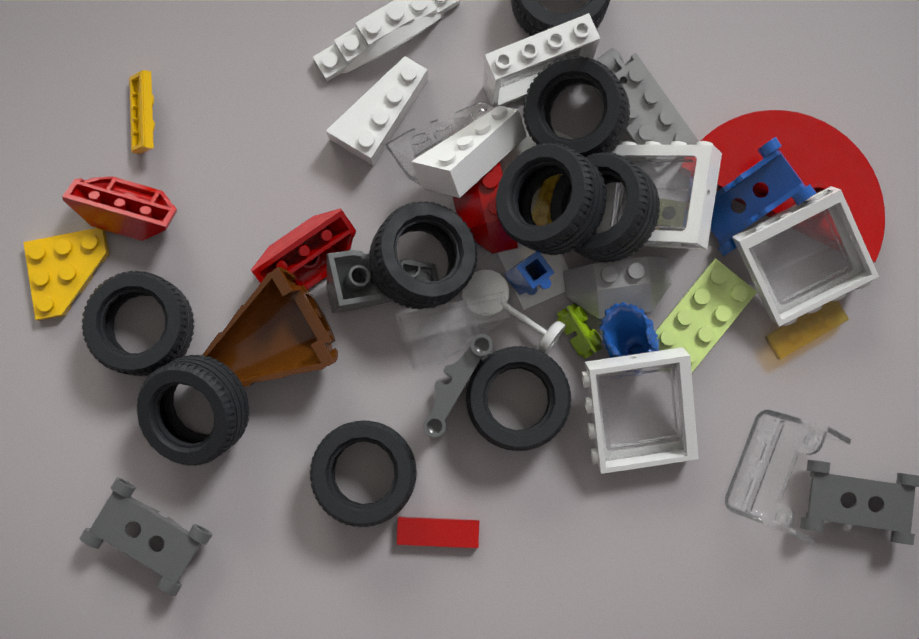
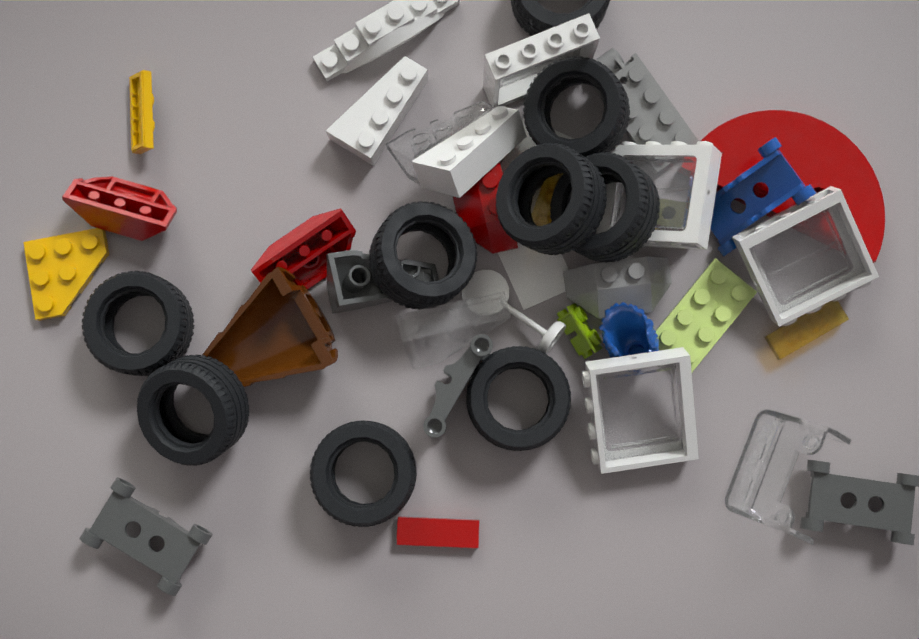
(529, 274): blue brick -> none

